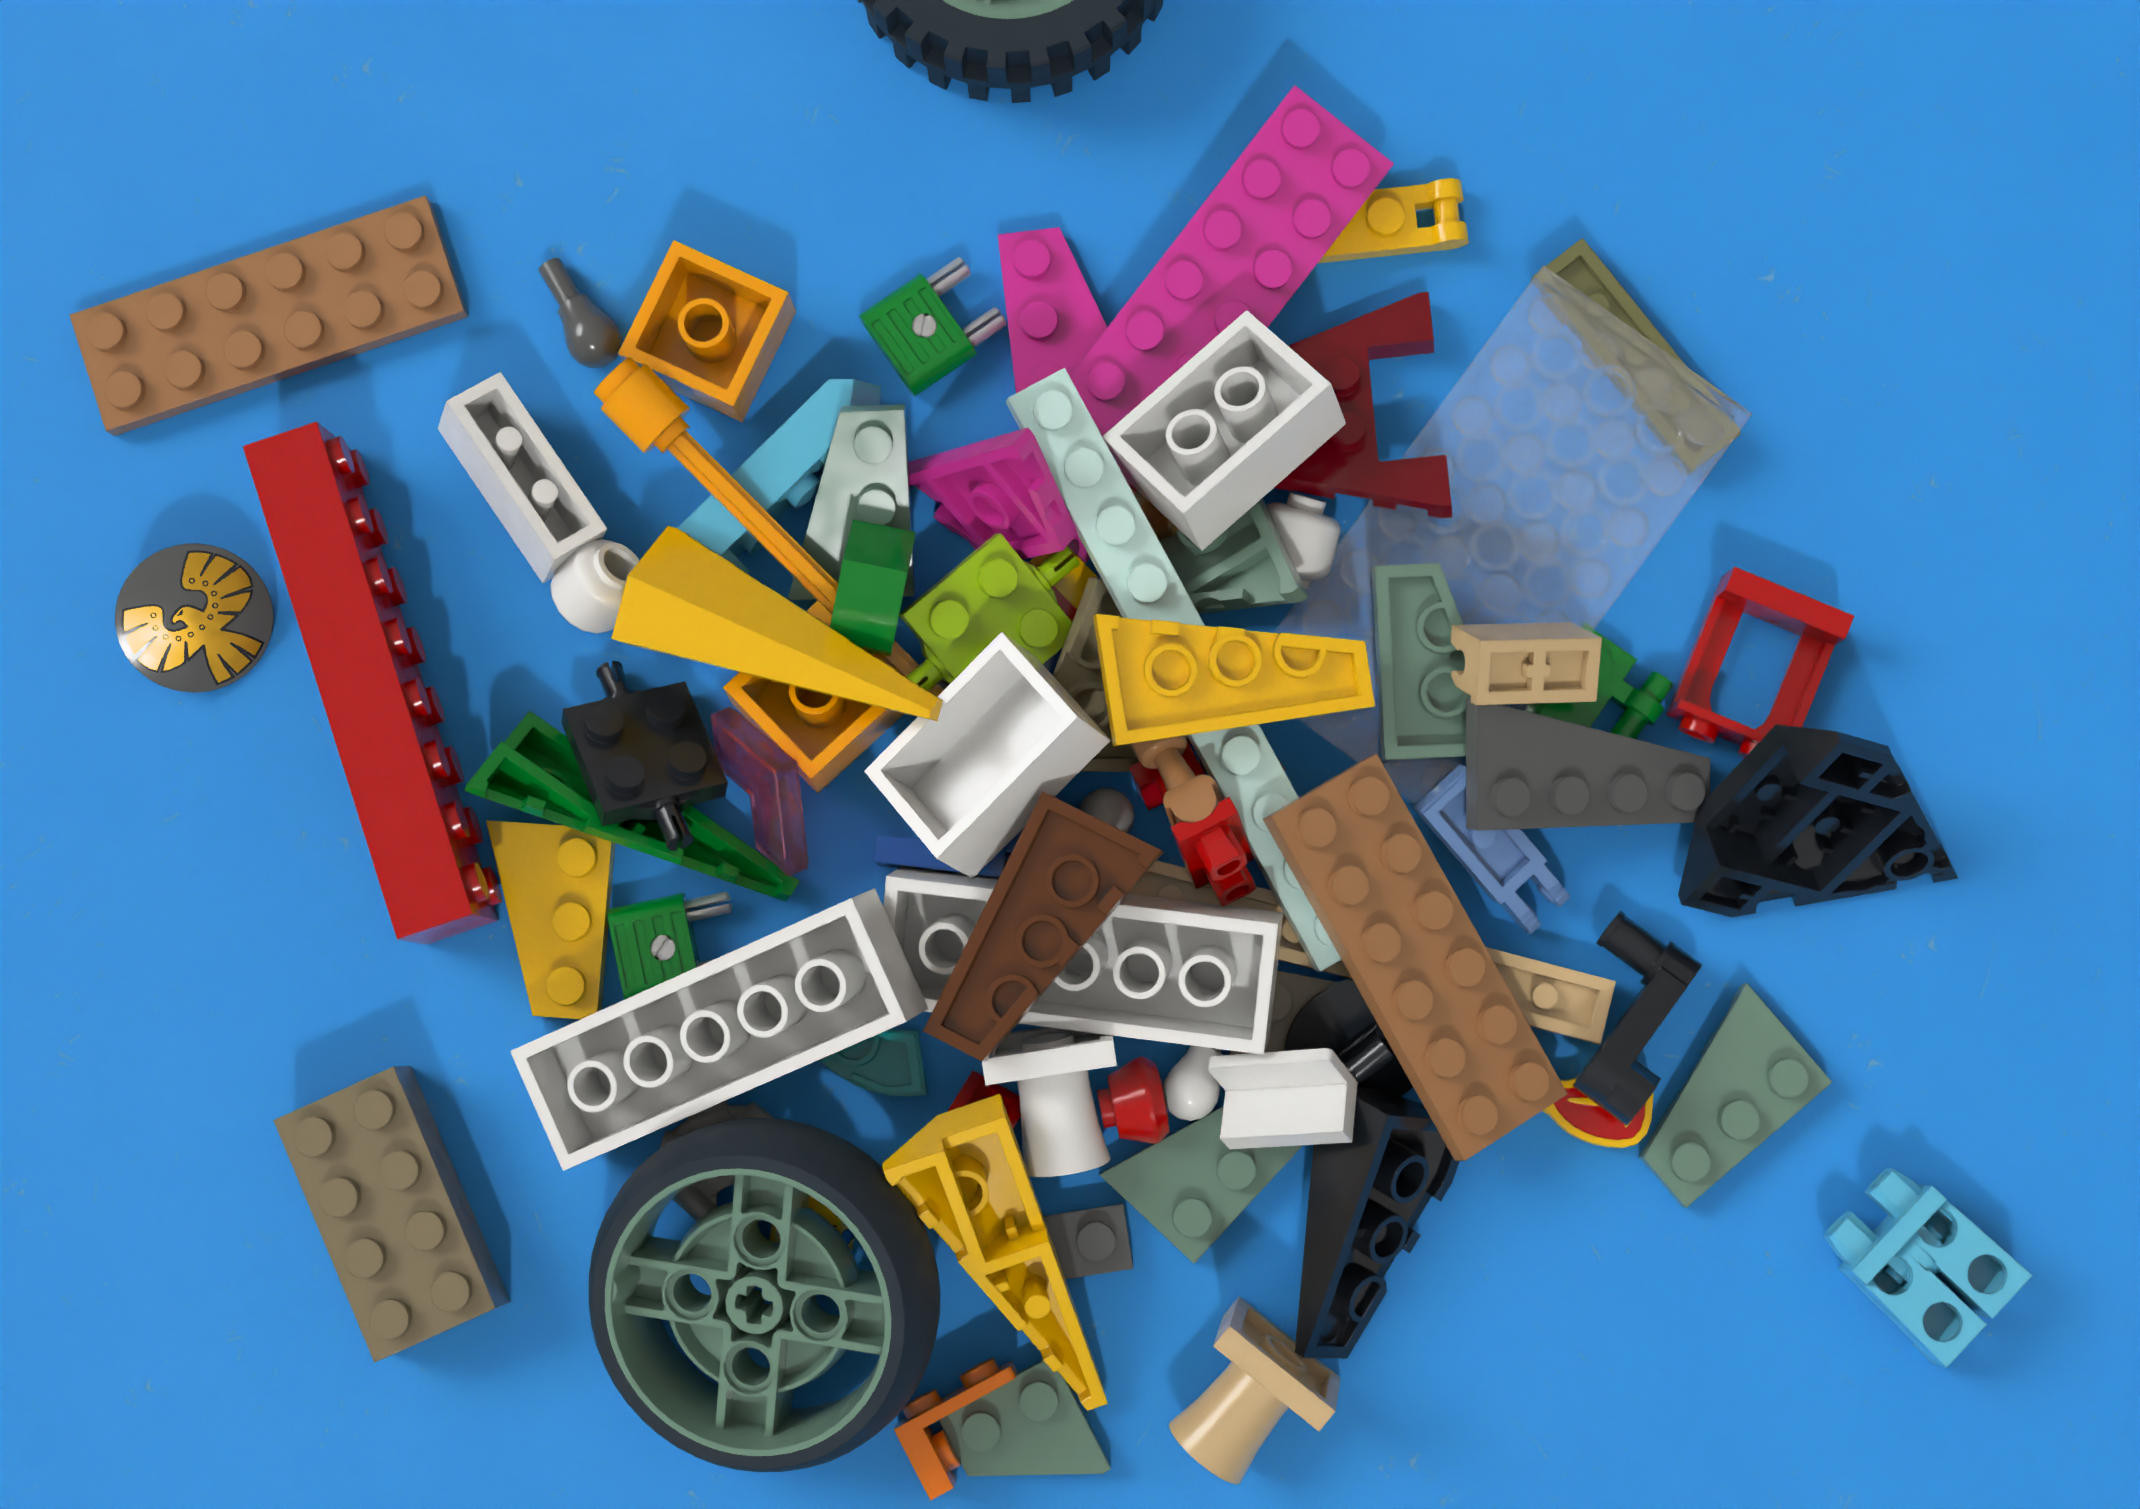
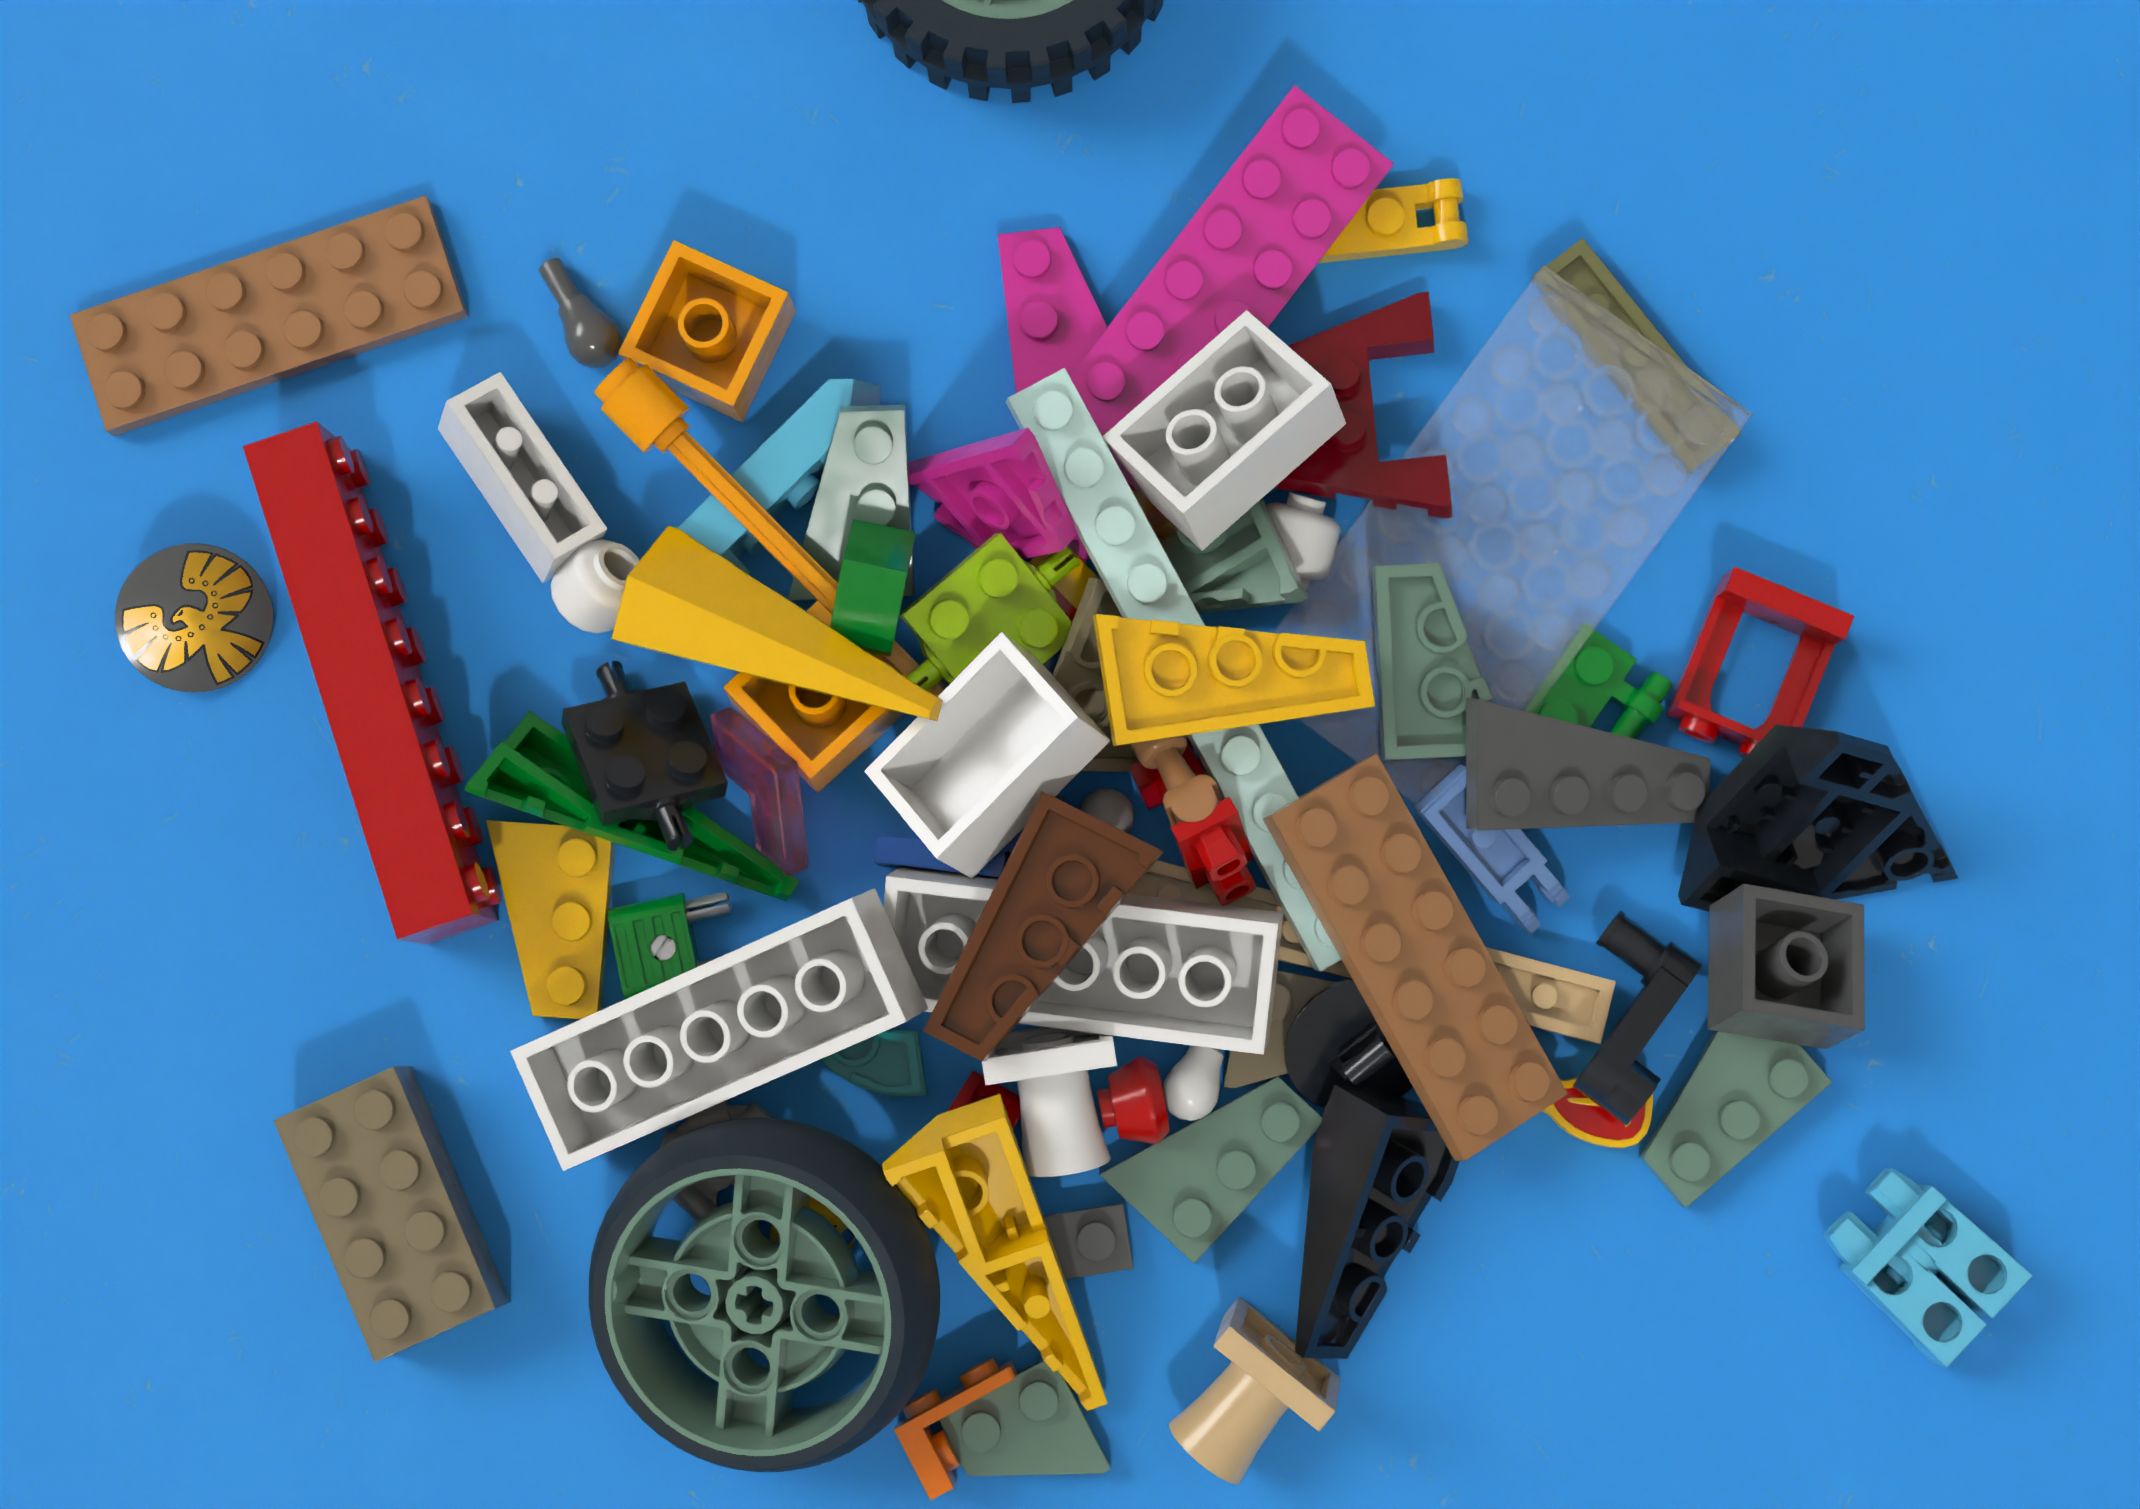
(920, 332): green piece -> none
(1285, 1098): white panel -> none
(1527, 663): tan hinge -> none
(1786, 967): none -> dark grey brick

